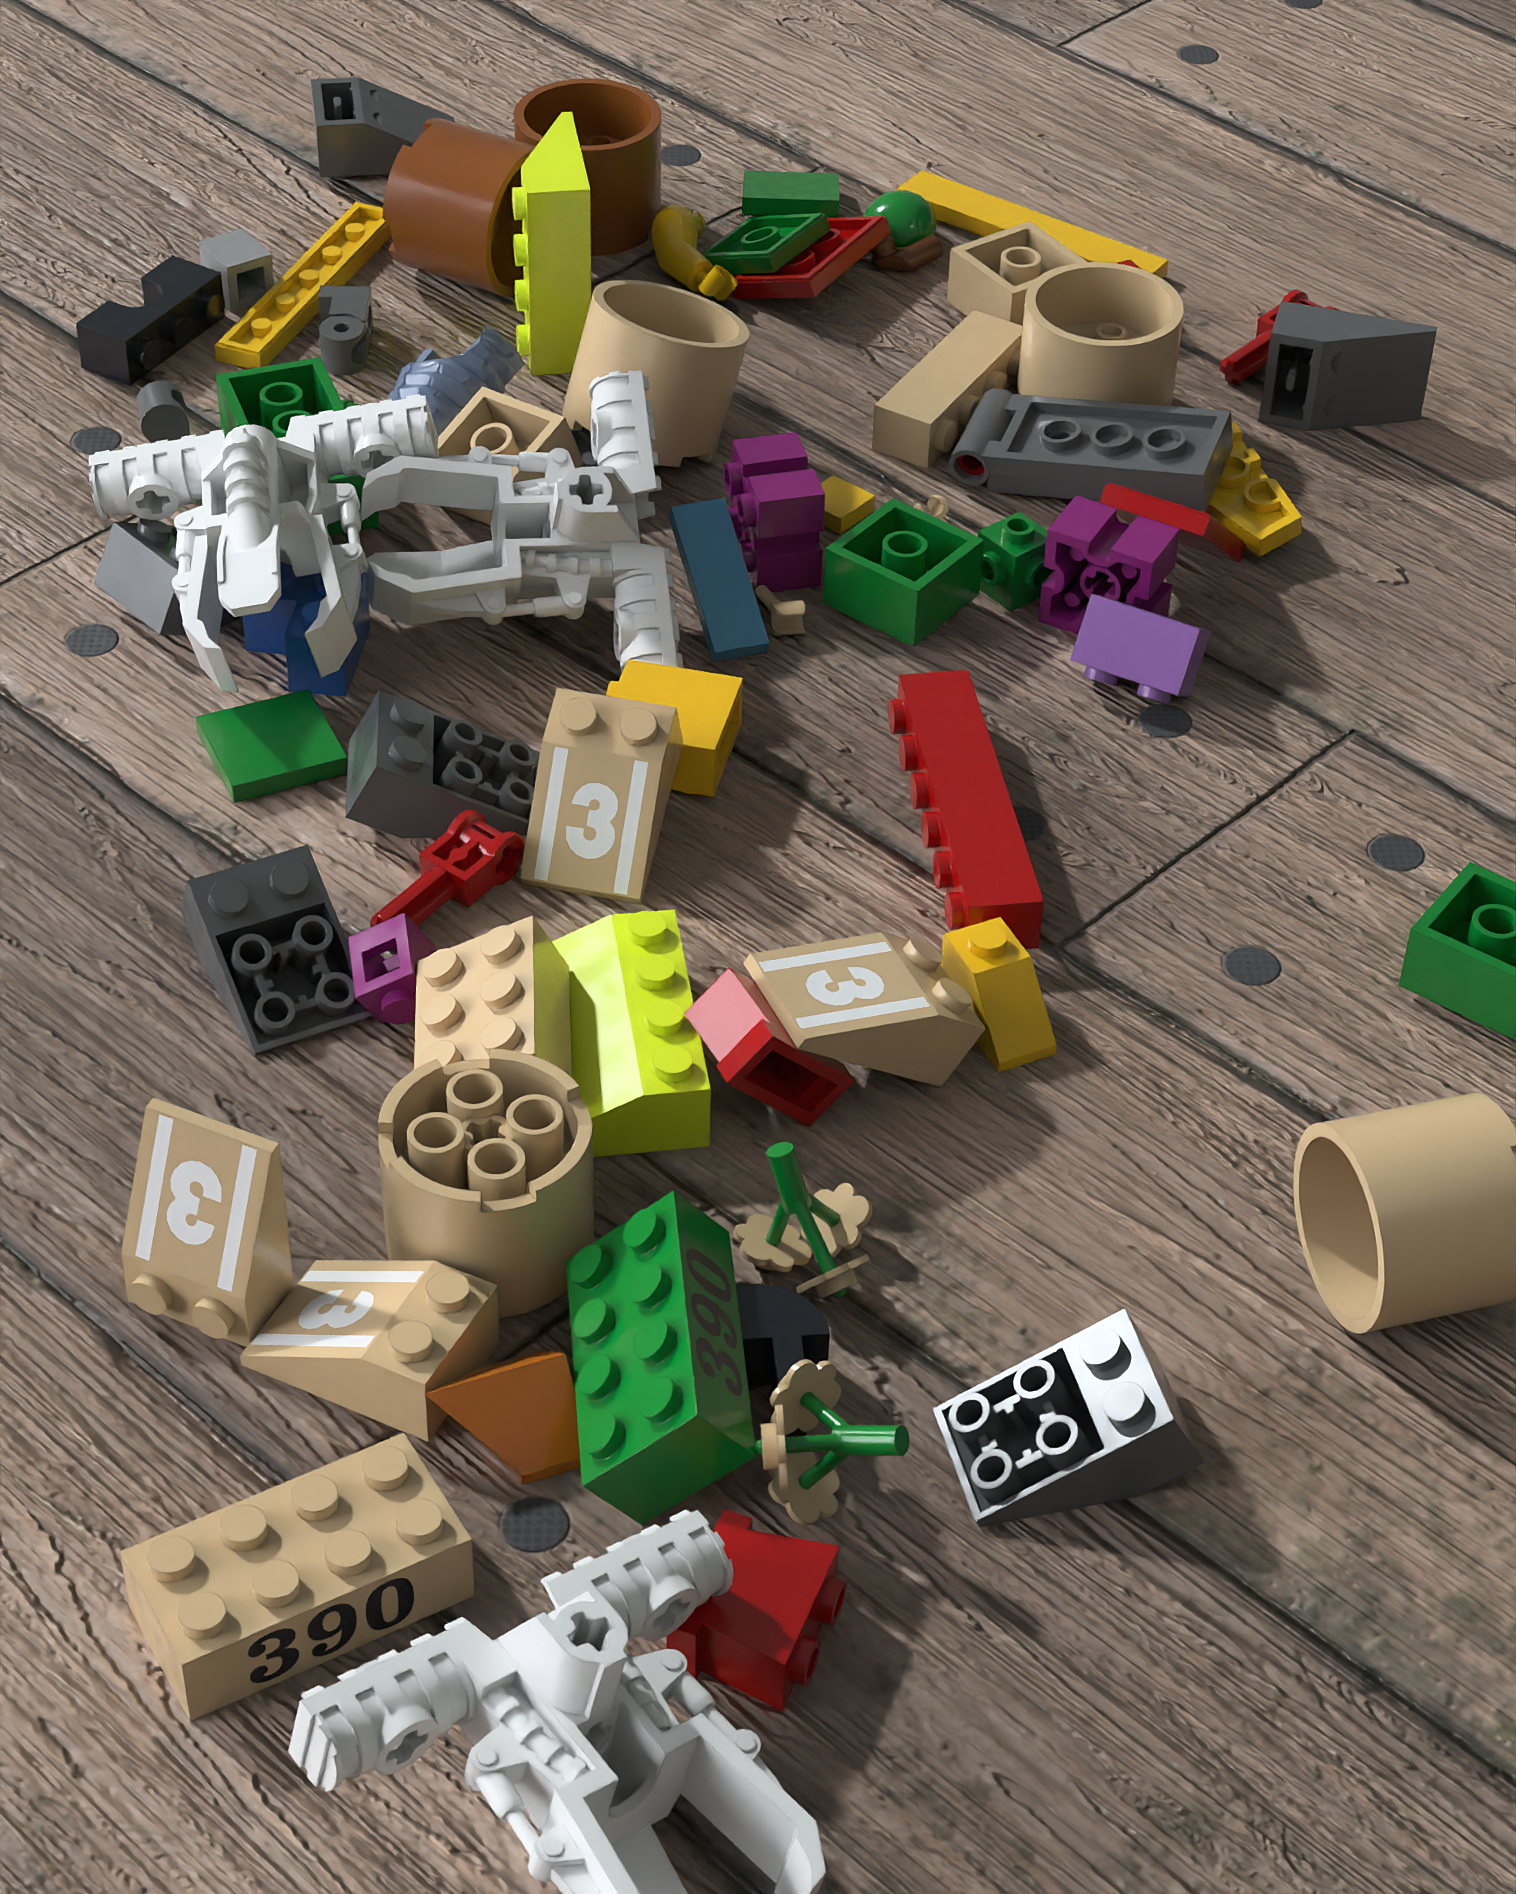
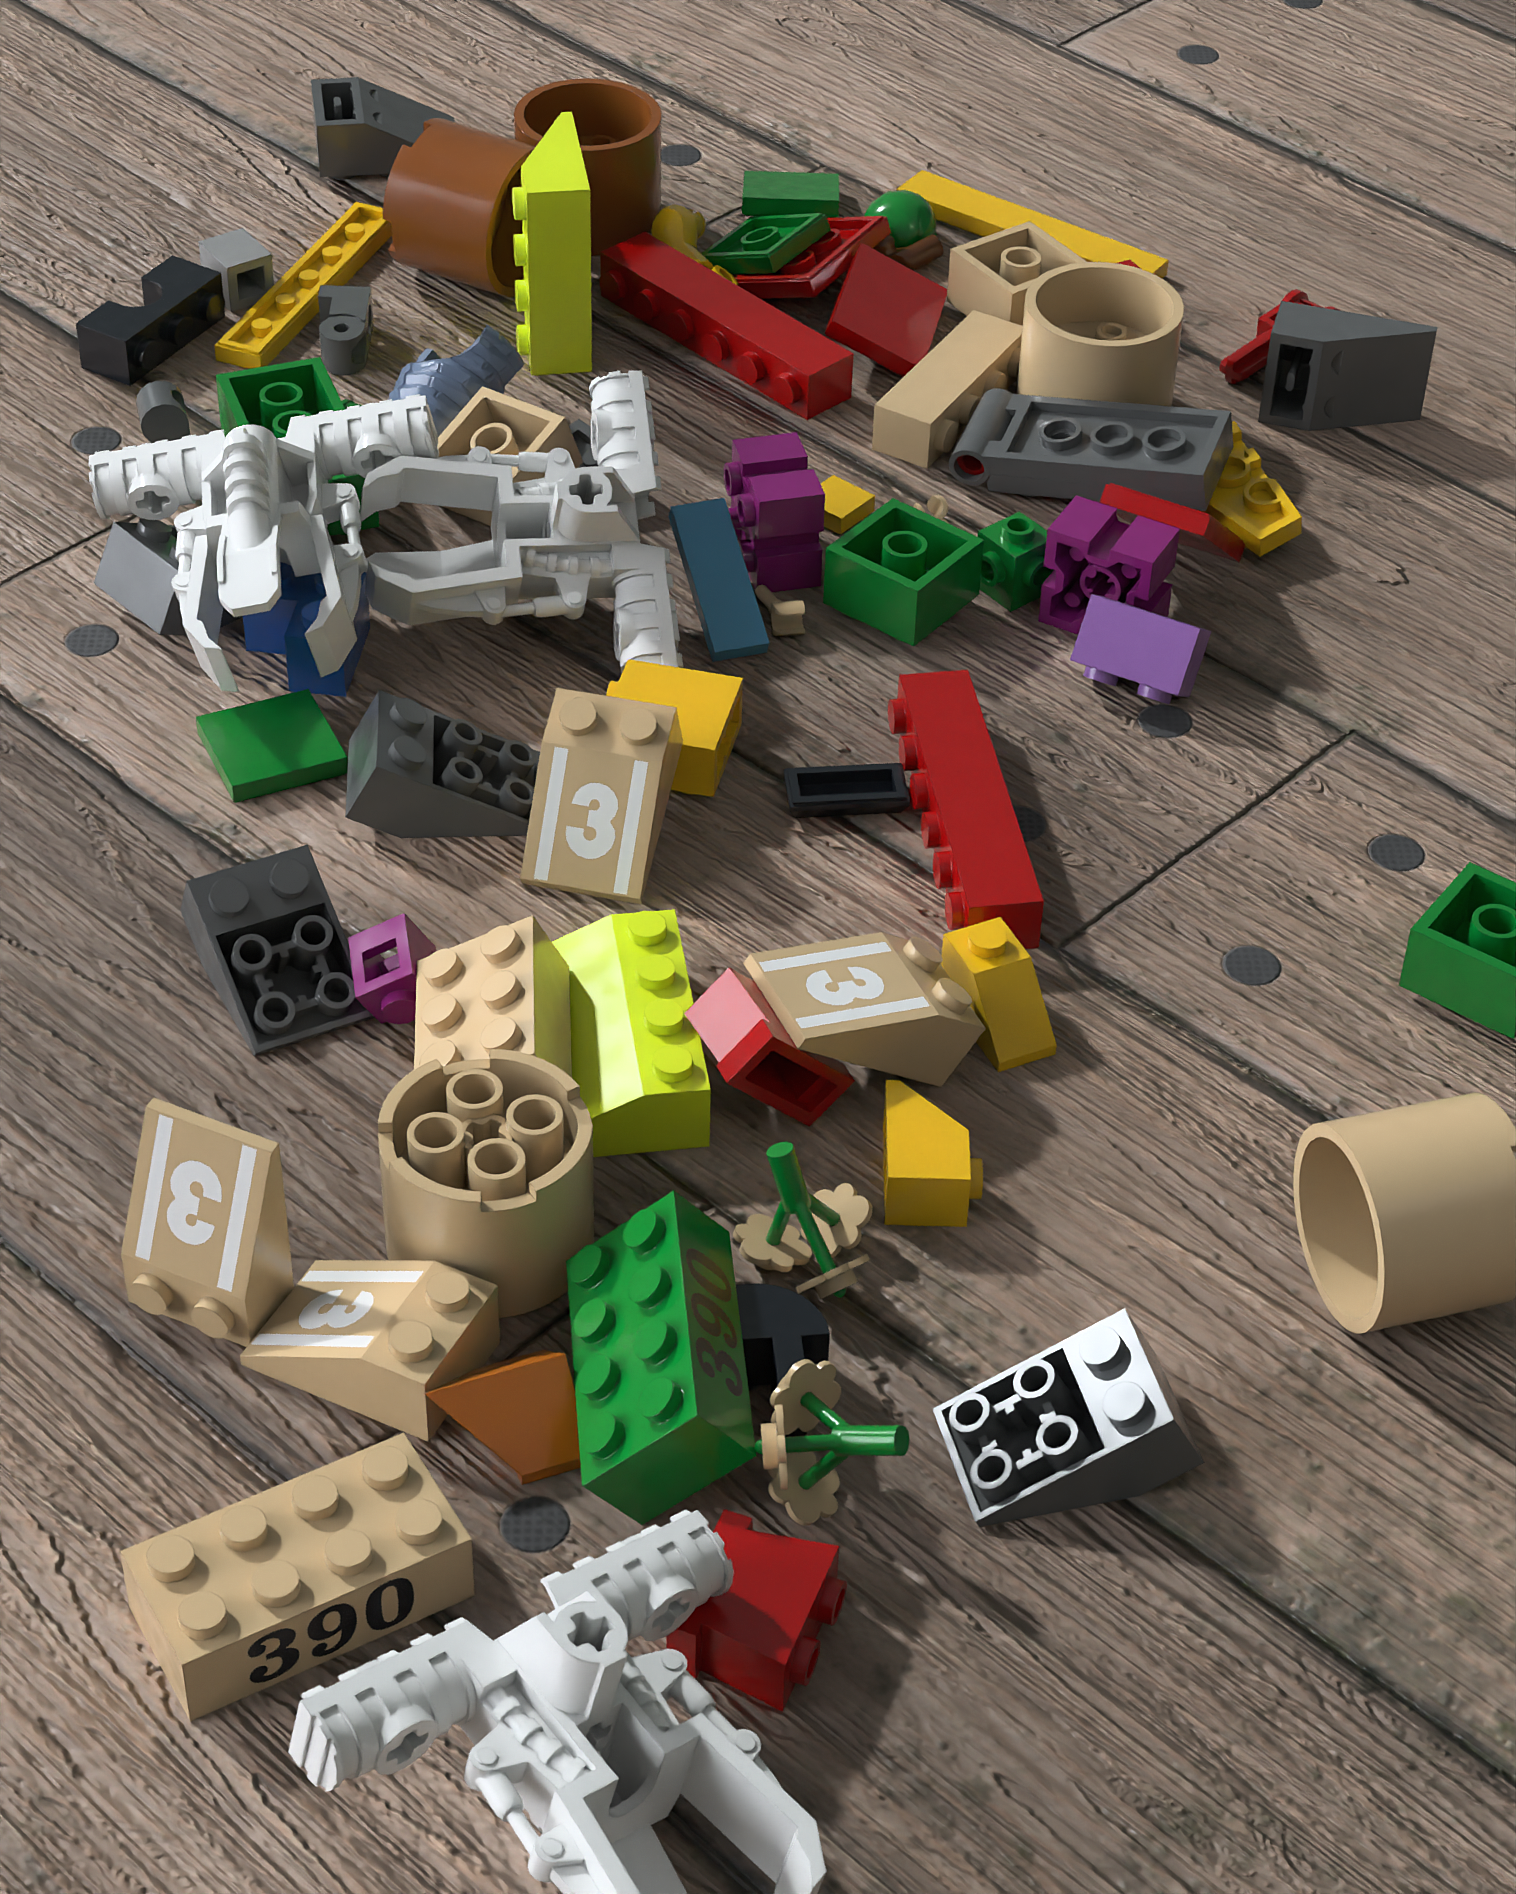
(459, 868): red connector -> none
(683, 347): tan brick -> none
(727, 325): none -> red brick
(846, 790): none -> black tile
(886, 311): none -> red tile
(925, 1162): none -> yellow slope

